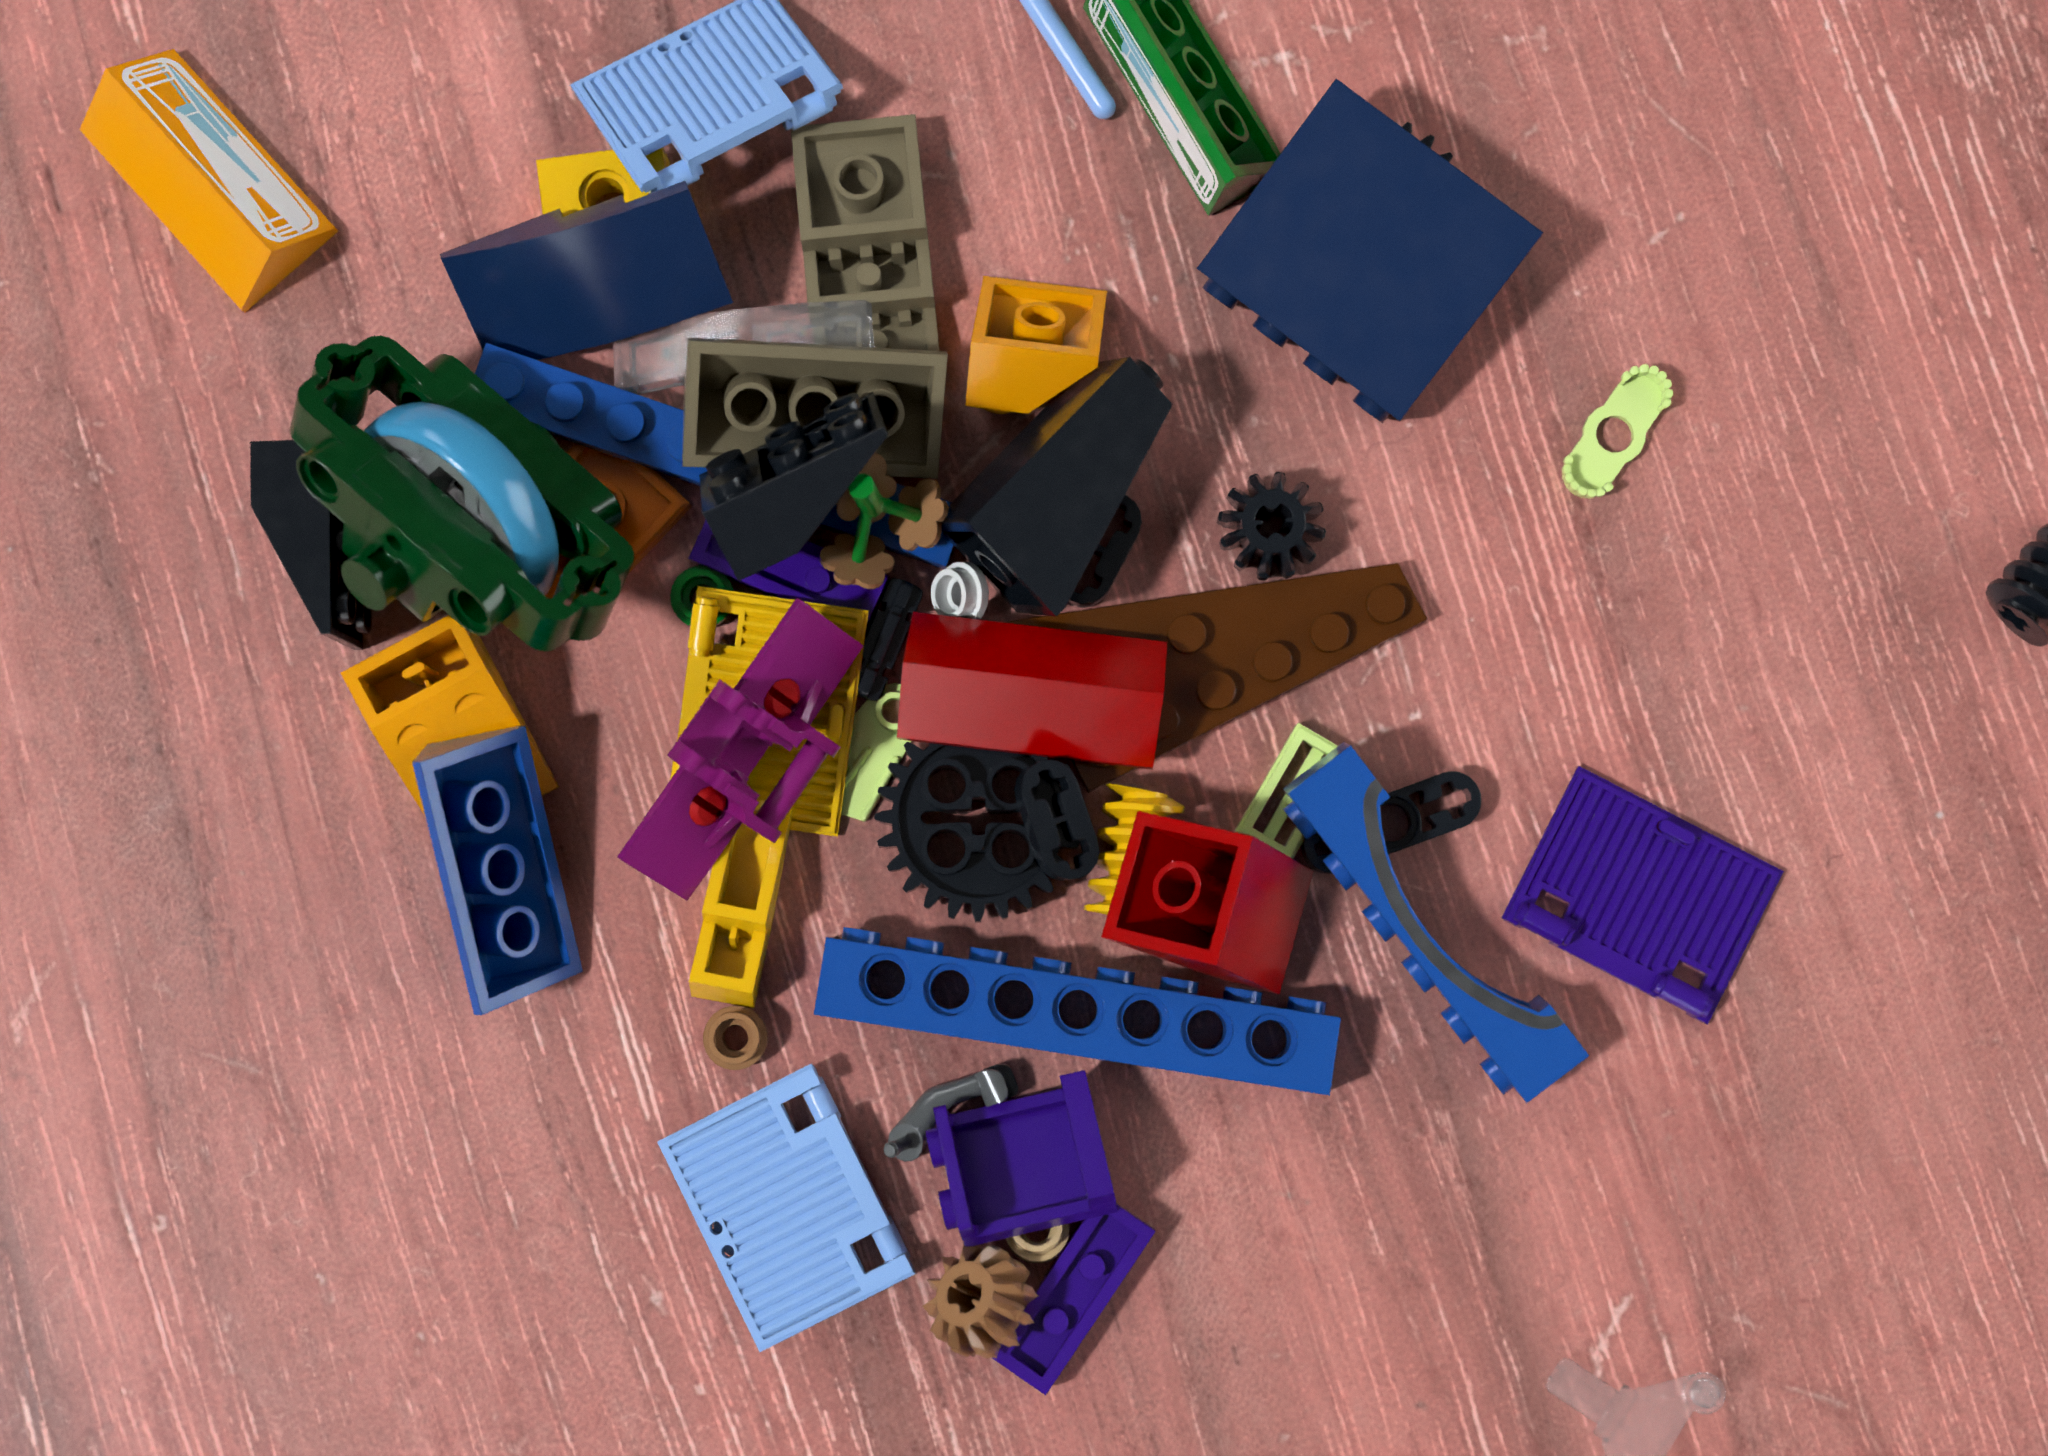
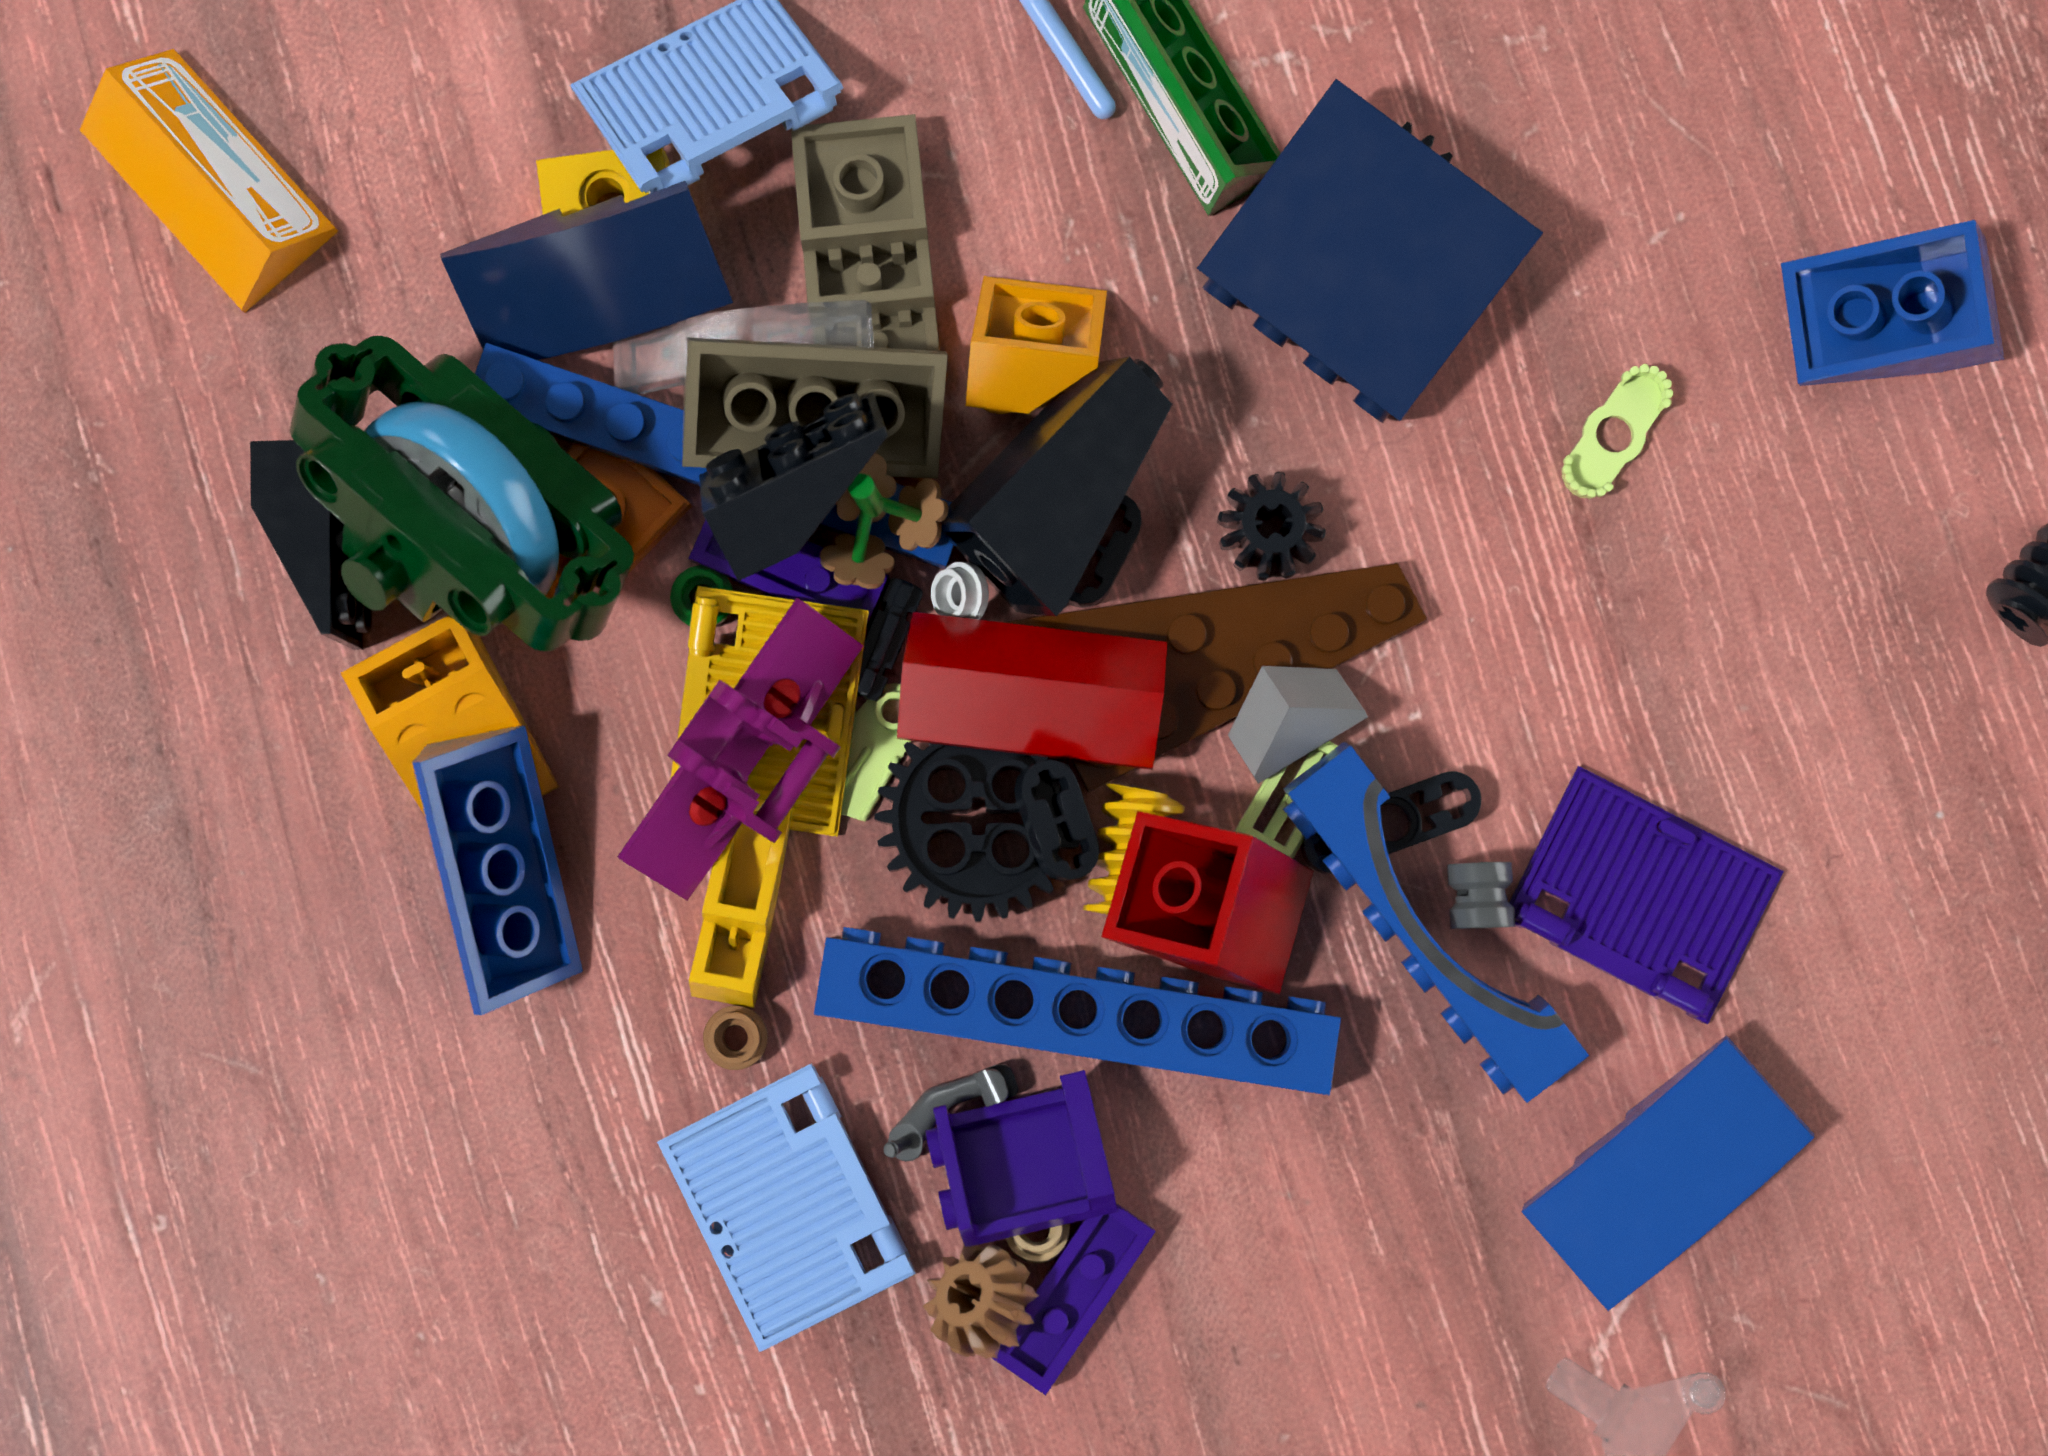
(1291, 715): none -> light grey slope
(1481, 895): none -> dark grey wheel
(1667, 1173): none -> blue slope
(1894, 307): none -> blue slope

